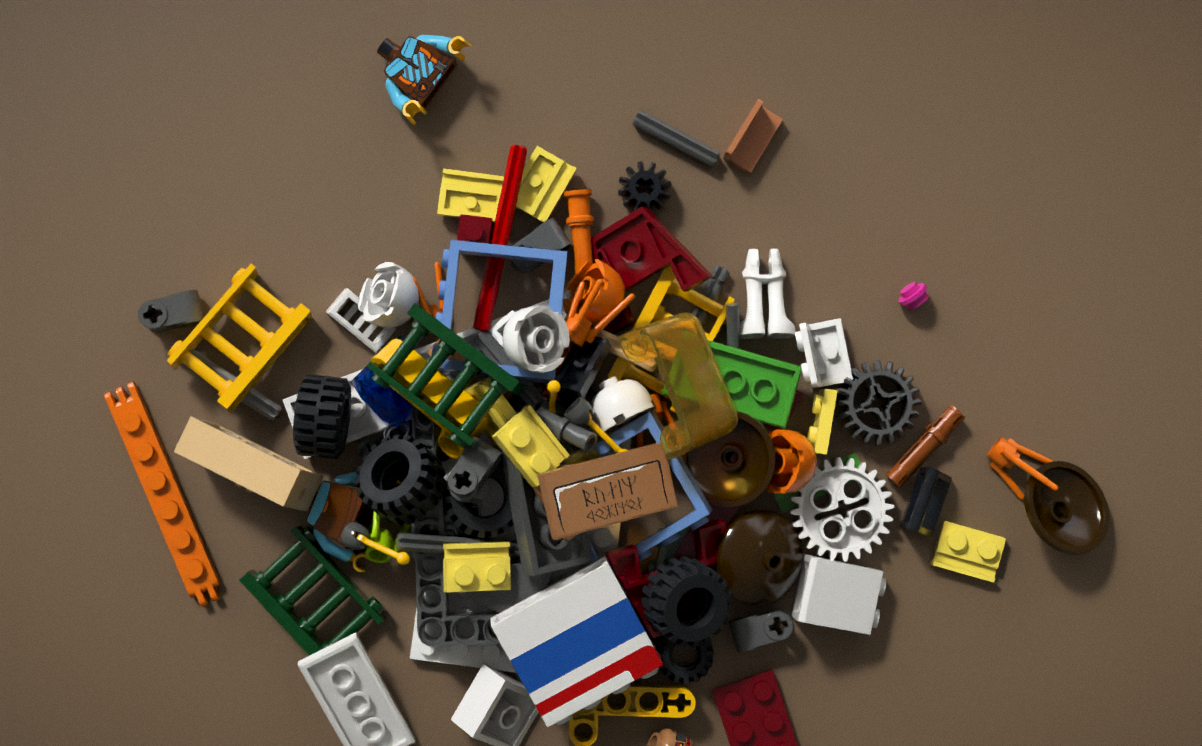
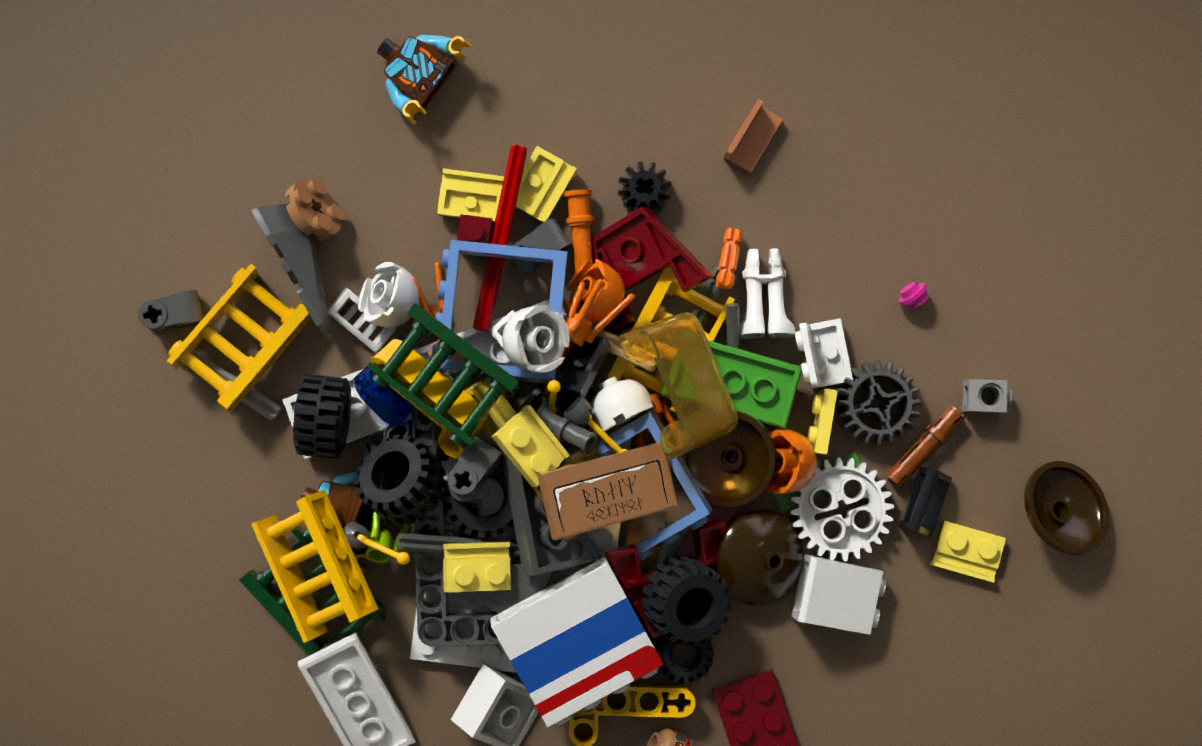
(164, 494): orange hinge -> none
(248, 464): tan brick -> none
(300, 259): none -> dark grey wedge
(314, 209): none -> medium nougat plate
(336, 555): none -> yellow fence
(492, 349): dark grey axle -> none
(676, 139): dark grey axle -> none
(729, 258): none -> orange axle
(754, 632): dark grey piece -> none
(972, 396): none -> light grey brick
(1005, 454): orange plant -> none

